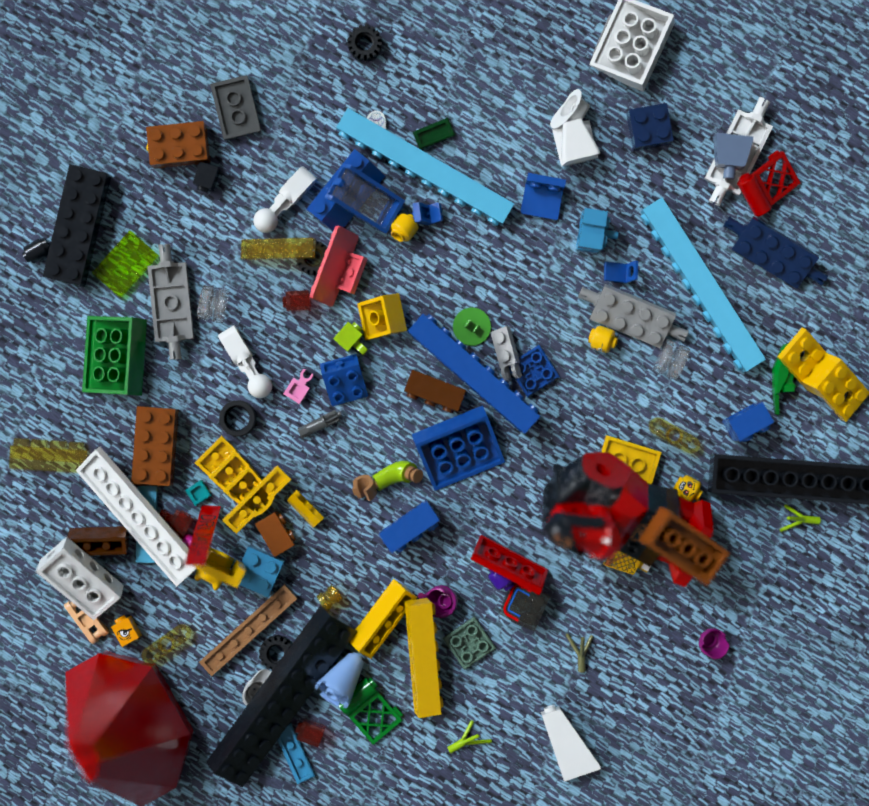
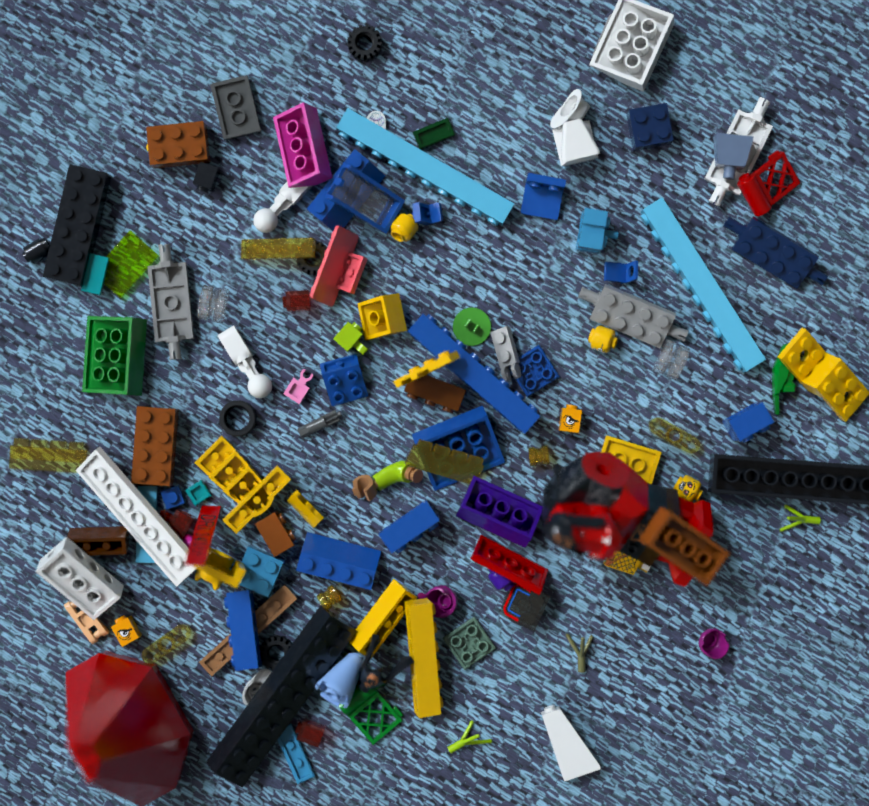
(95, 274): none -> teal tile
(172, 497): none -> blue plate
(243, 630): none -> blue brick
(302, 146): none -> dark pink slope
(338, 560): none -> blue slope
(372, 678): none -> black piece
(429, 366): none -> yellow wing
(441, 463): none -> clear yellow windscreen
(499, 511): none -> dark purple slope
(538, 455): none -> clear yellow wheel
(570, 419): none -> light orange brick

